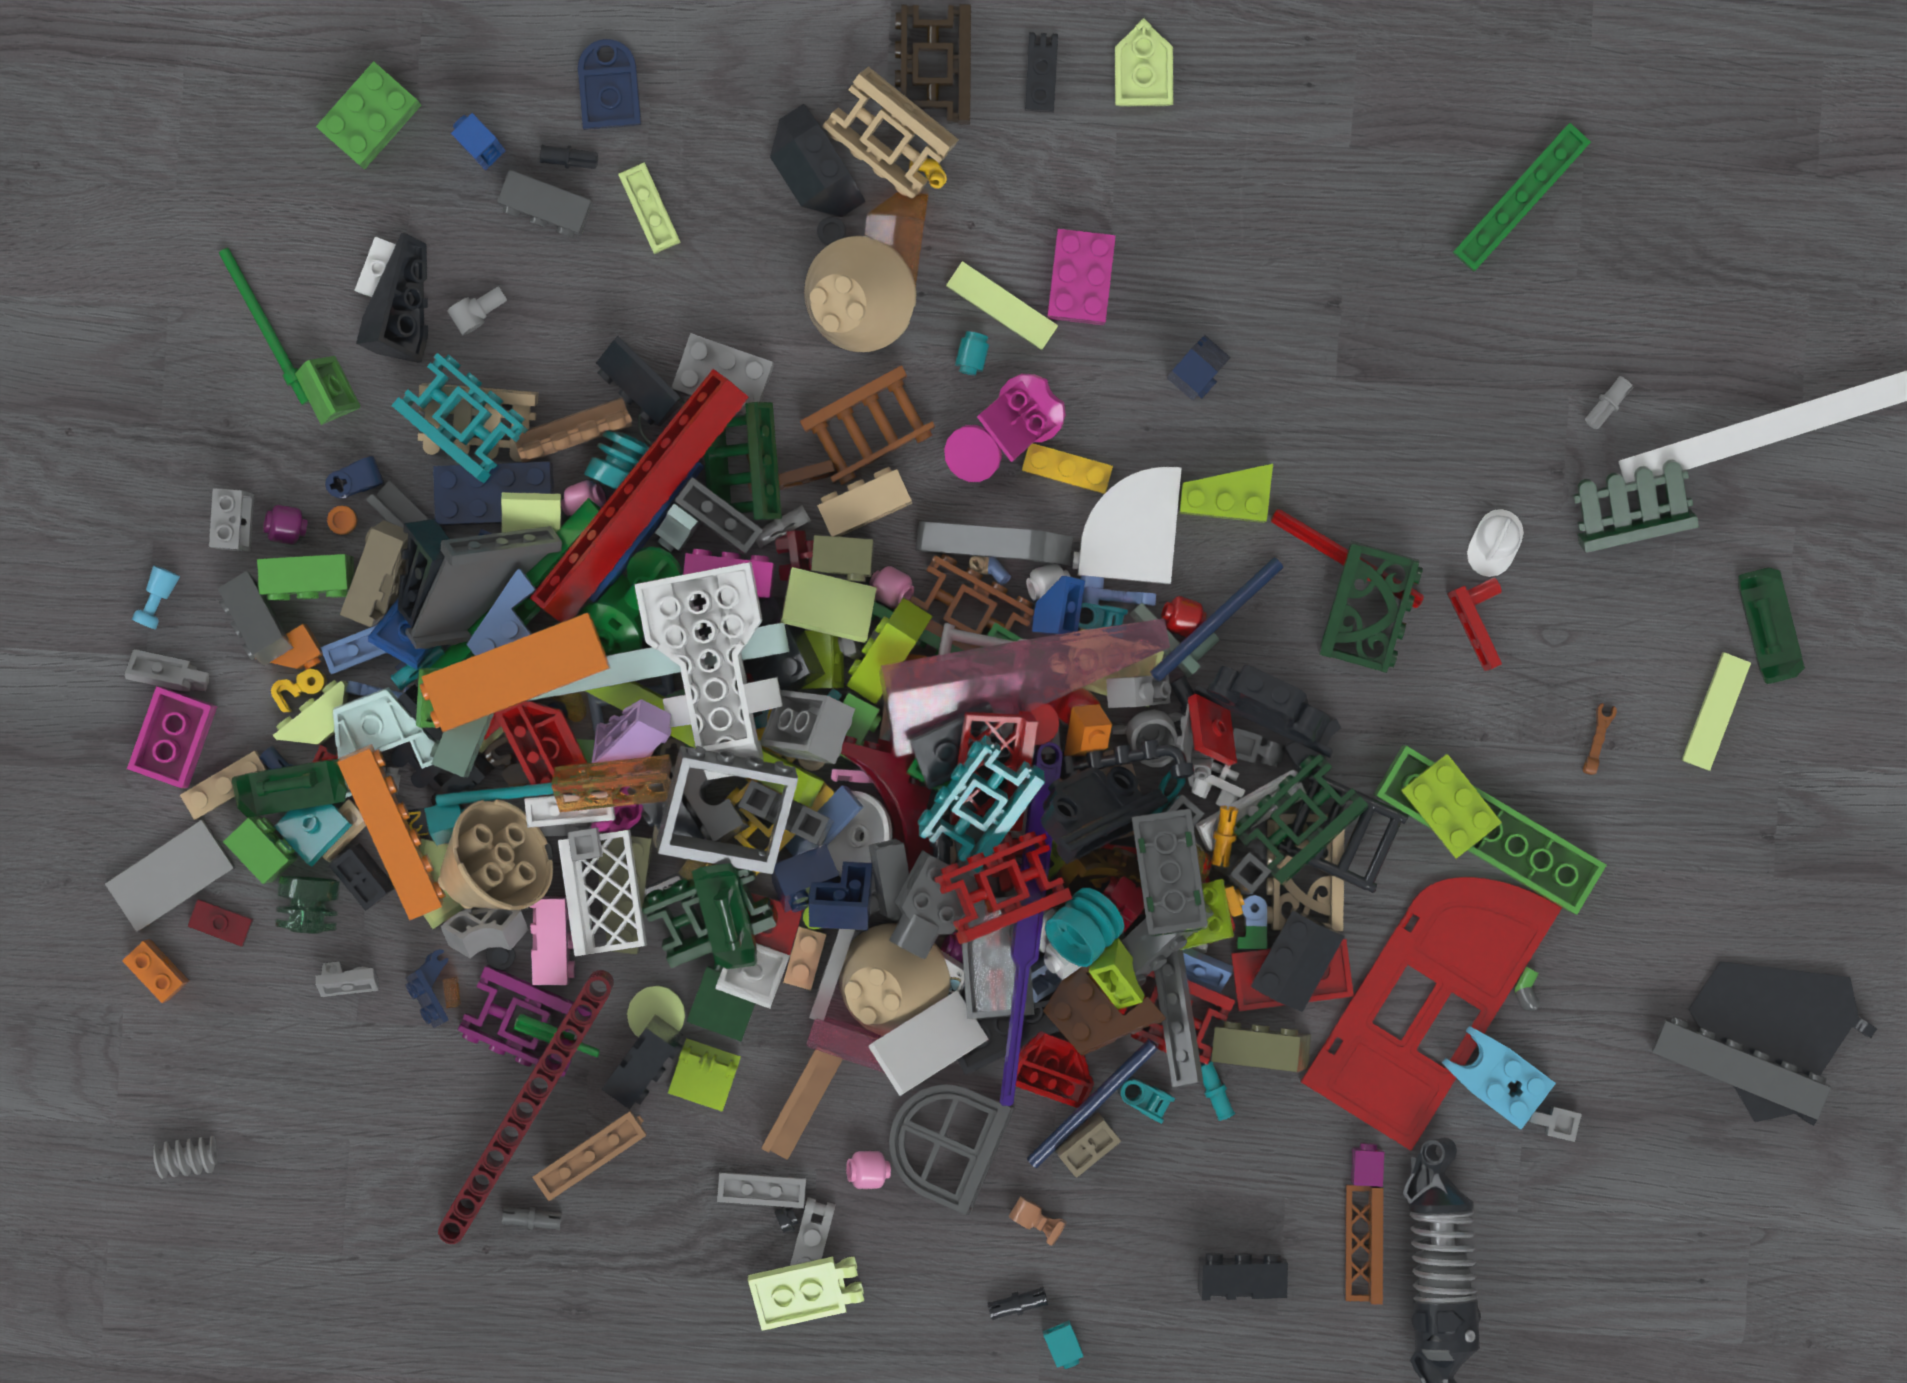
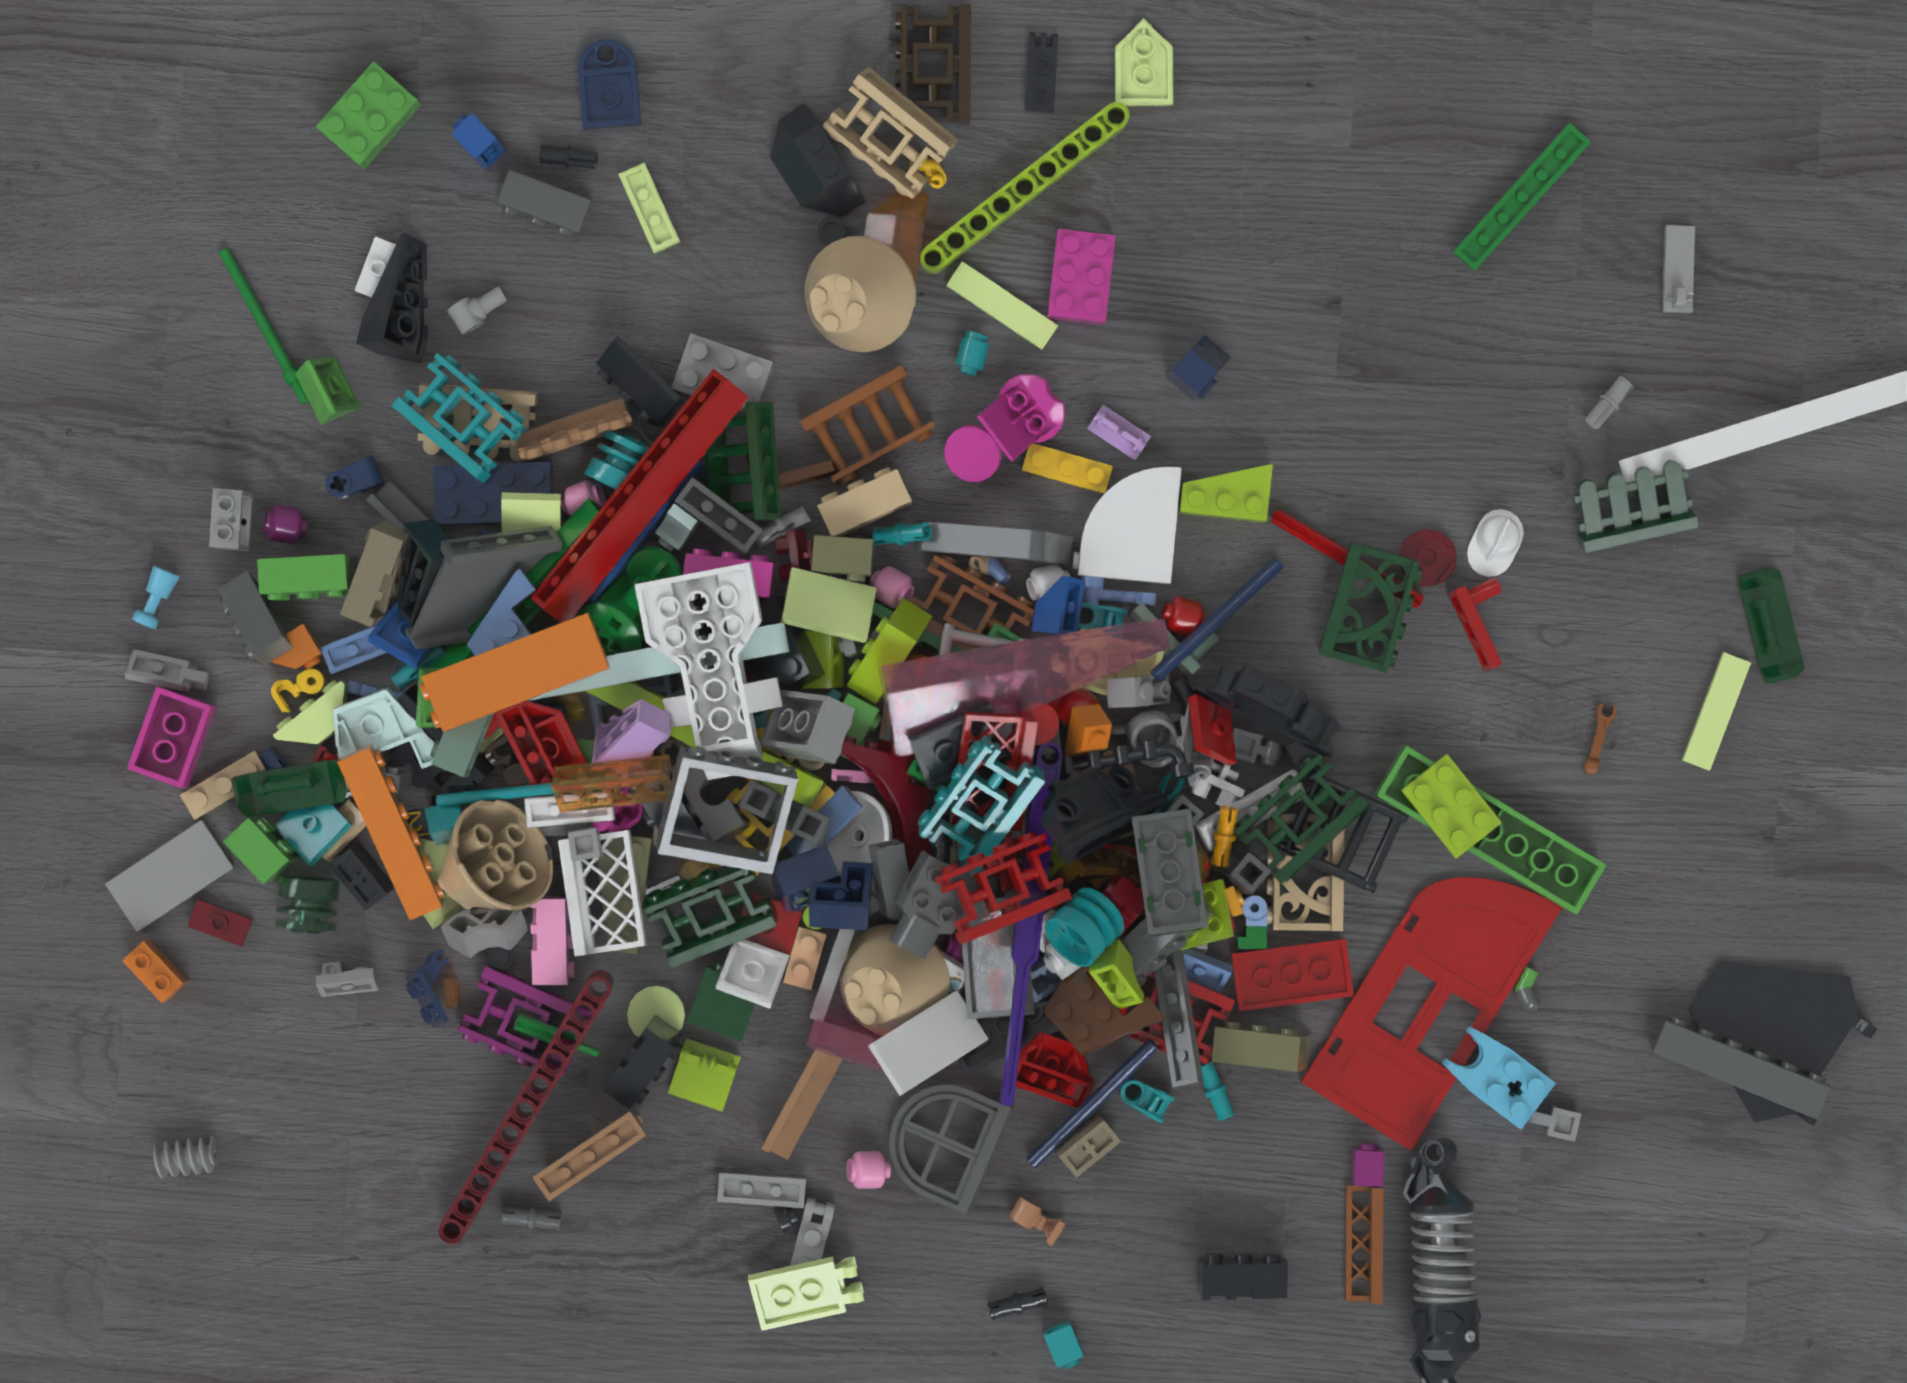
(342, 520): orange tile -> none
(725, 916): dark green piece -> none
(902, 533): none -> teal pin
(1032, 175): none -> lime beam
(1119, 432): none -> lavender hinge
(1297, 960): black slope -> none
(1434, 553): none -> dark red tile
(1678, 269): none -> light grey hinge

